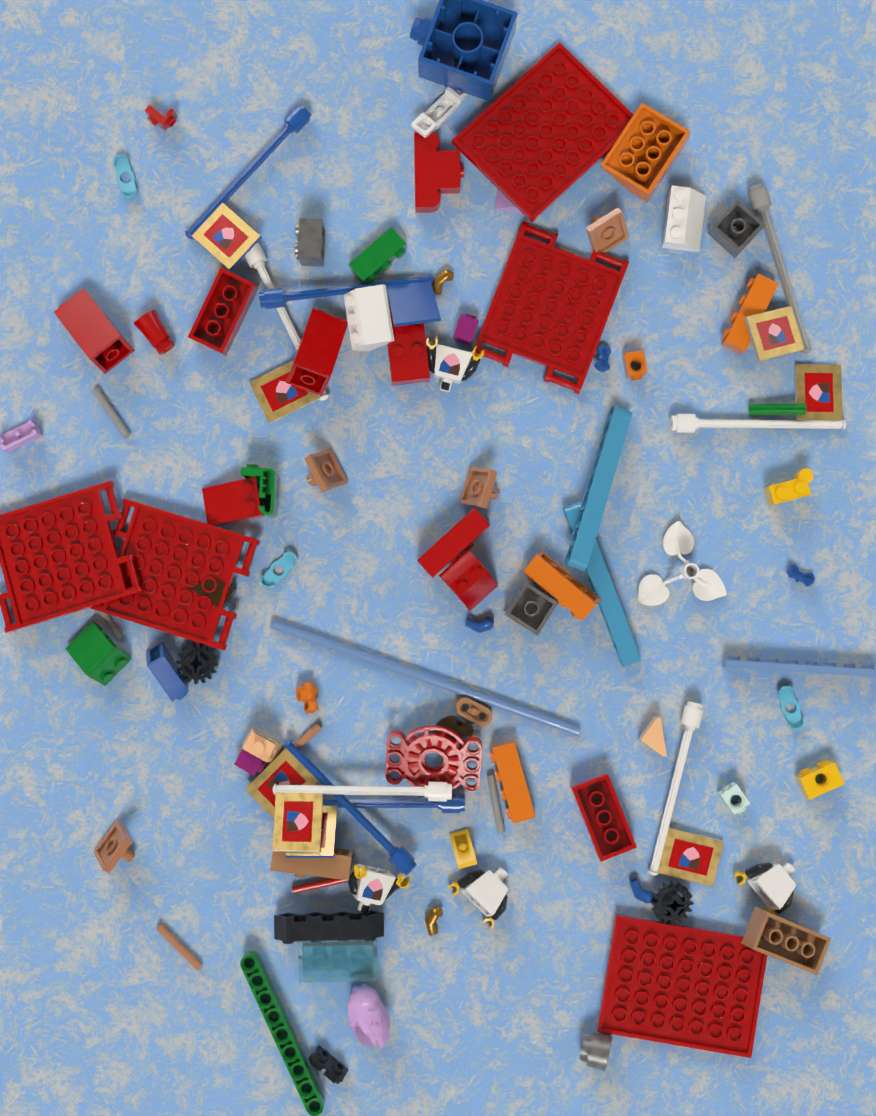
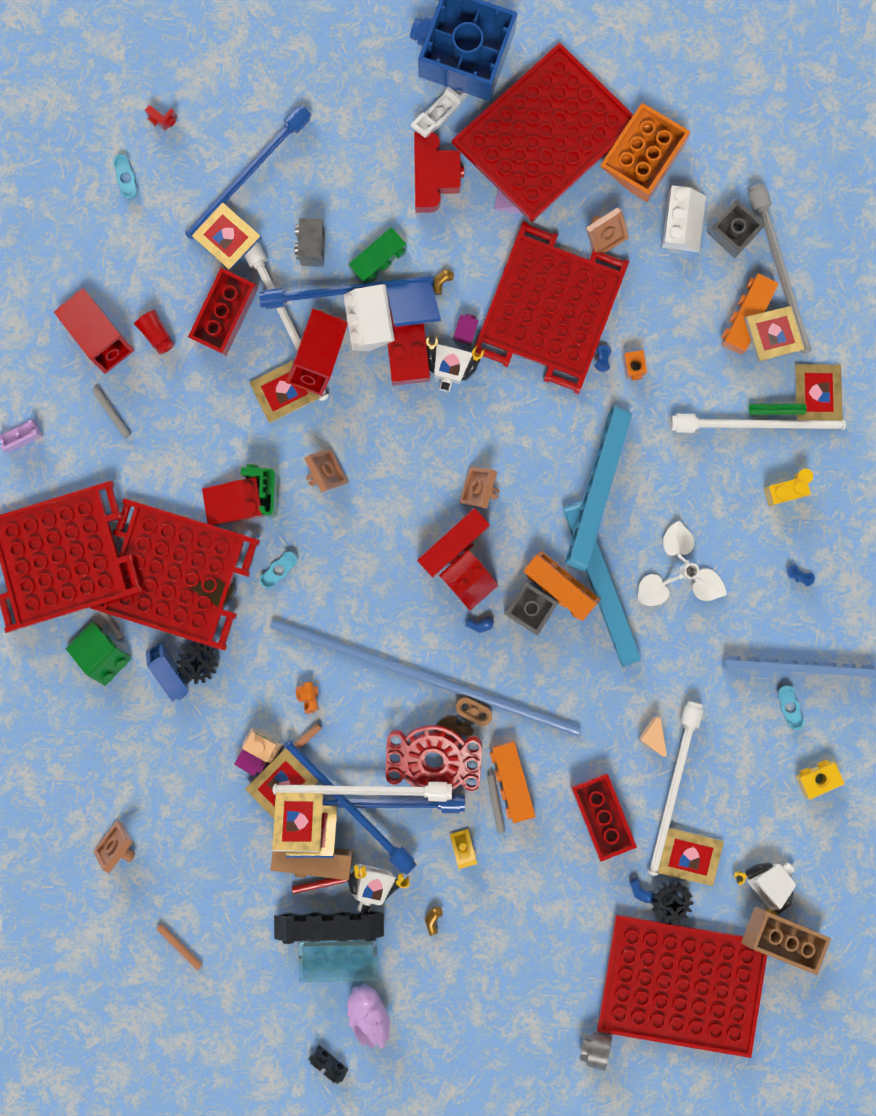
(283, 1042): green beam -> none
(485, 892): white torso -> none
(726, 794): light aqua brick -> none

